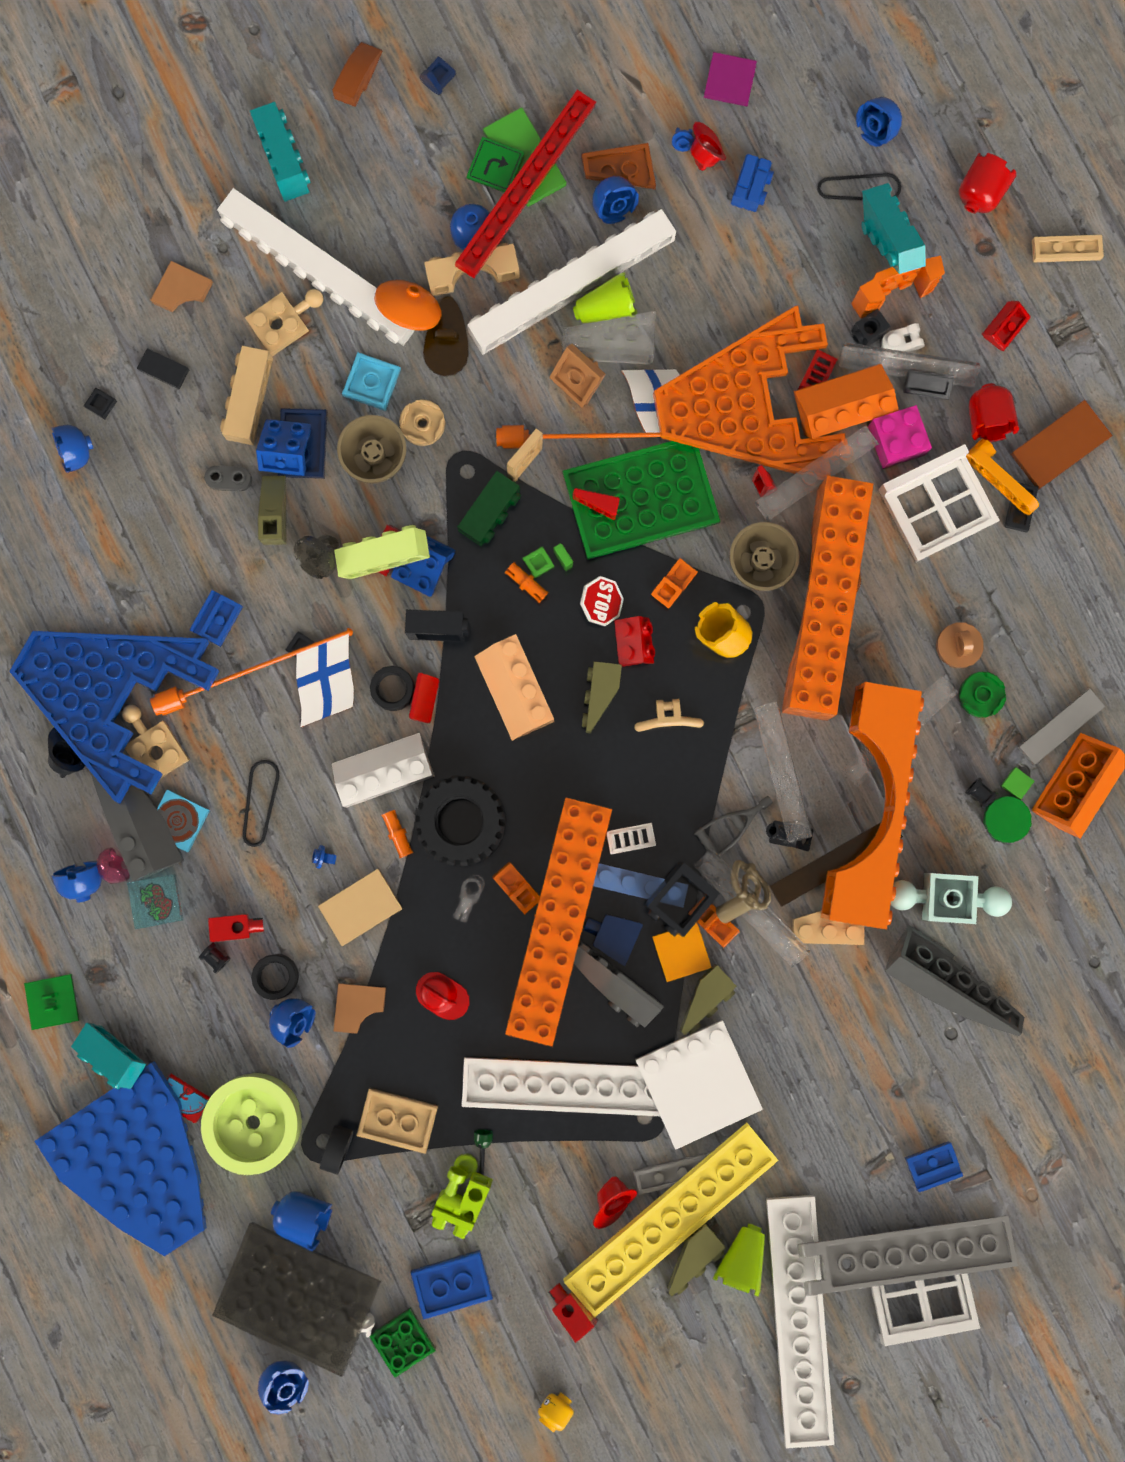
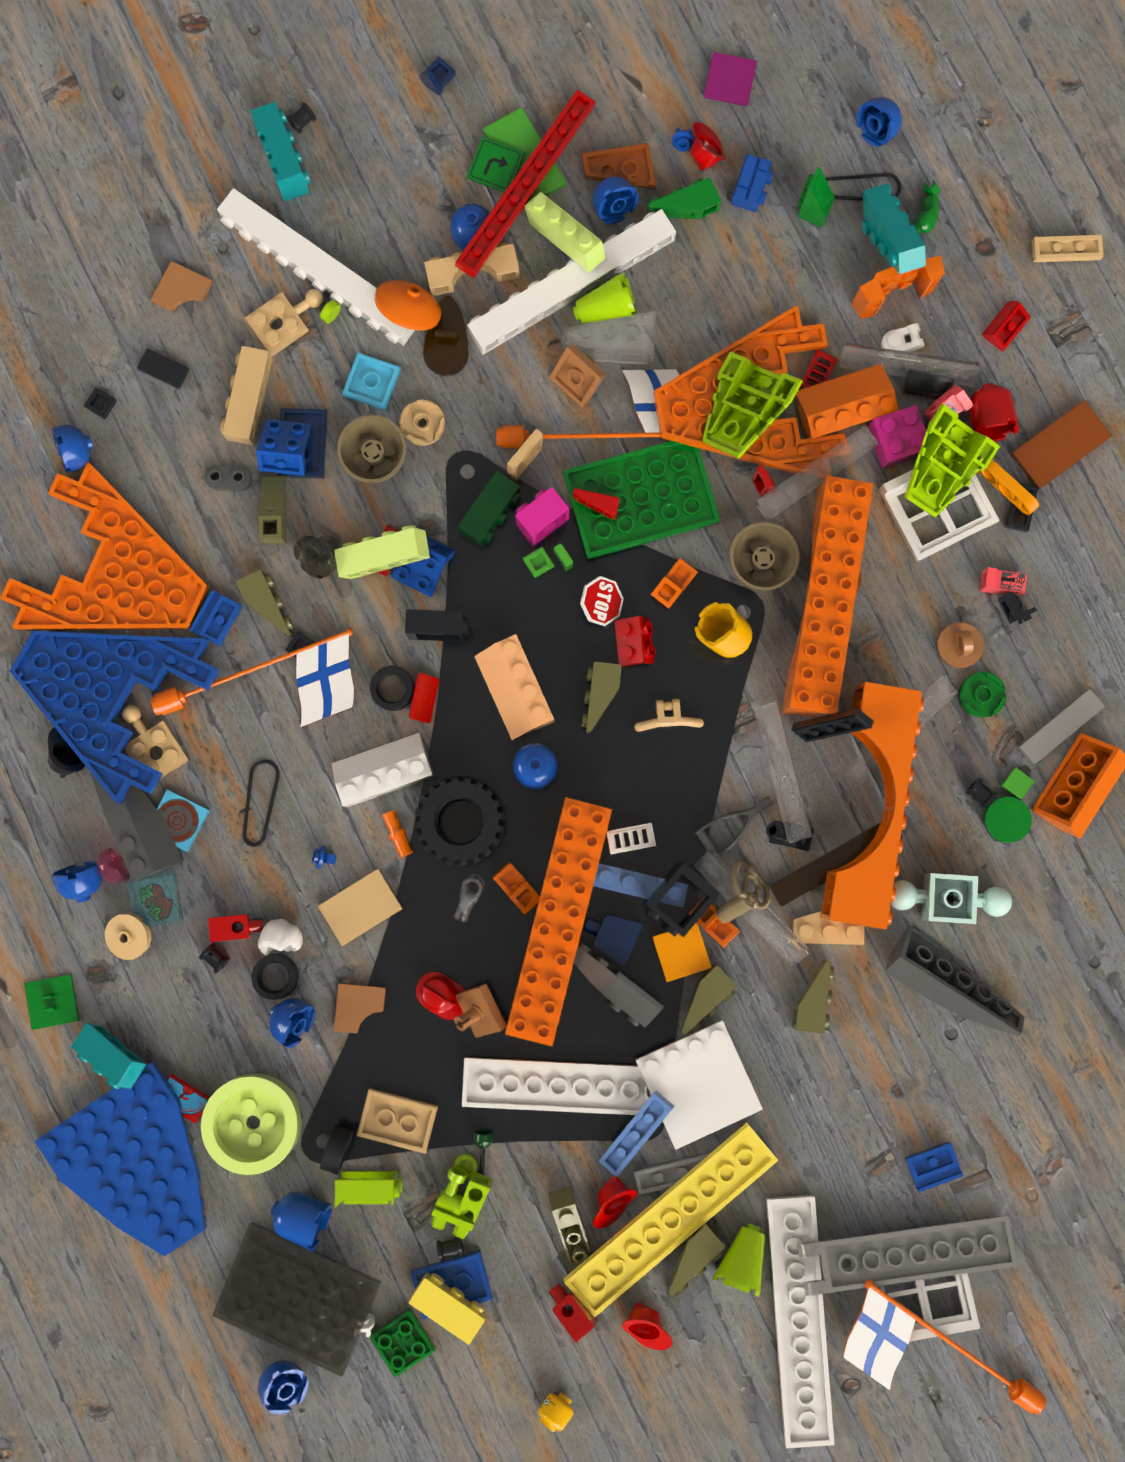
(131, 580): none -> orange wing
(137, 932): none -> tan plate
(258, 594): none -> olive slope
(280, 936): none -> white hair
(301, 118): none -> black bush
(330, 311): none -> lime tile
(356, 74): dark orange slope -> none
(368, 1187): none -> lime window
(448, 1307): none -> light yellow brick
(450, 1249): none -> black bush
(479, 1011): none -> medium nougat tile
(526, 582): orange pin -> none
(535, 766): none -> blue cylinder
(541, 515): none -> dark pink brick
(565, 232): none -> yellowish green brick
(570, 1225): none -> olive slope
(636, 1133): none -> medium blue plate
(646, 1327): none -> red piece
(689, 203): none -> green slope
(746, 404): none -> lime wedge
(812, 1004): none -> olive slope
(815, 199): none -> green slope
(832, 725): none -> black tile
(873, 320): black brick -> none
(884, 1333): none -> flag
(929, 212): none -> green arm
(947, 461): none -> lime wedge
(954, 398): none -> coral leg
(985, 183): red cylinder -> none
(1002, 582): none -> coral leg
(1012, 608): none -> black bracket

